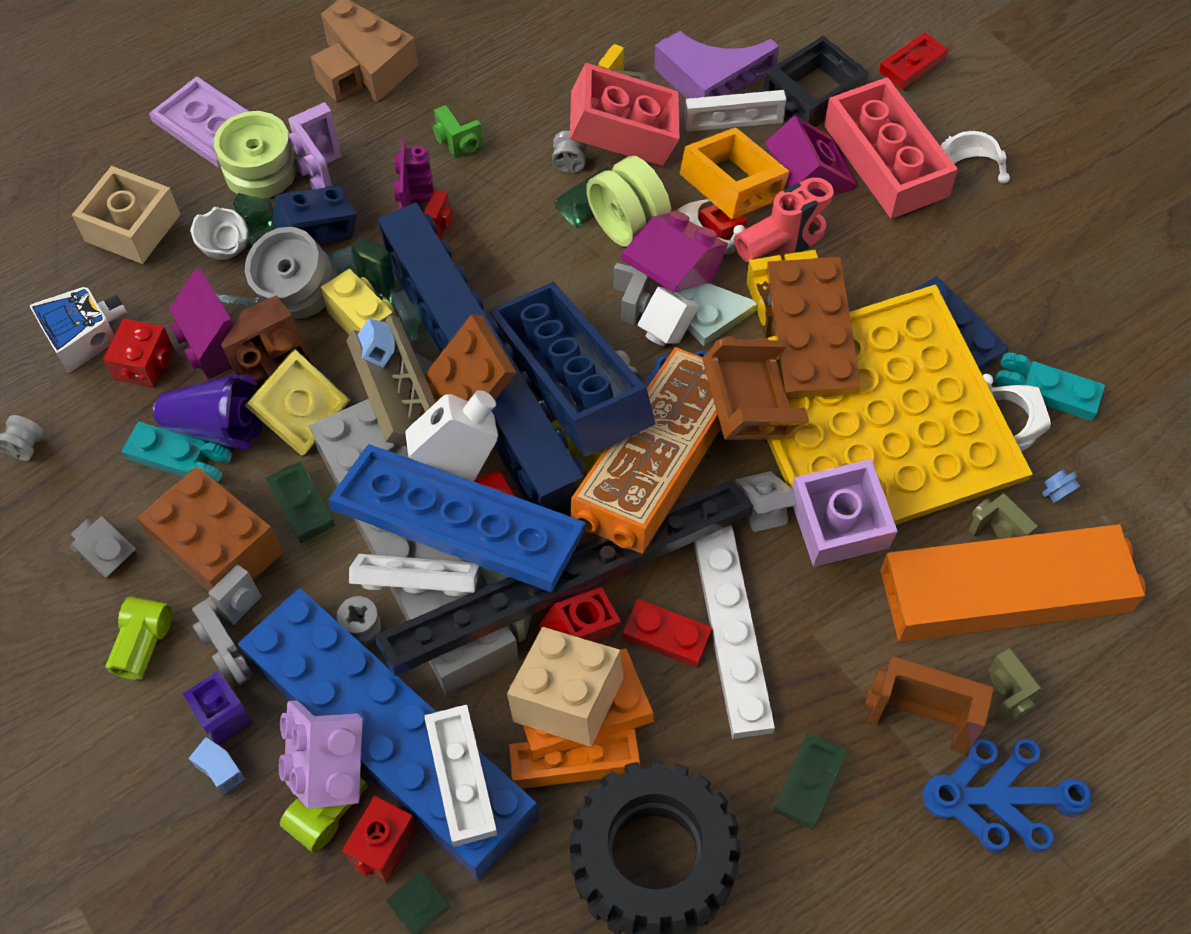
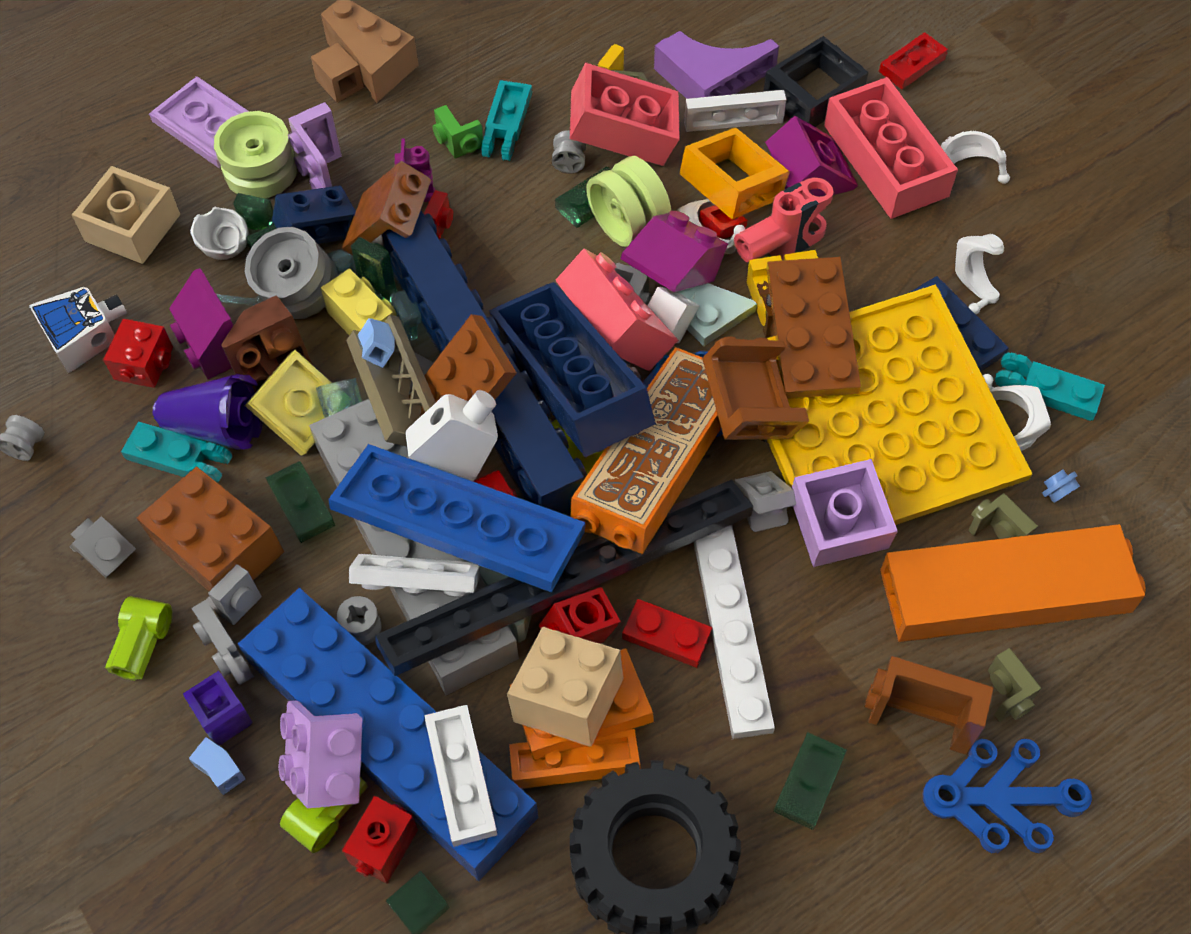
(338, 396): none -> clear light blue plate
(389, 204): none -> dark orange panel
(506, 117): none -> teal hinge
(615, 310): none -> coral wedge
(971, 268): none -> white helmet

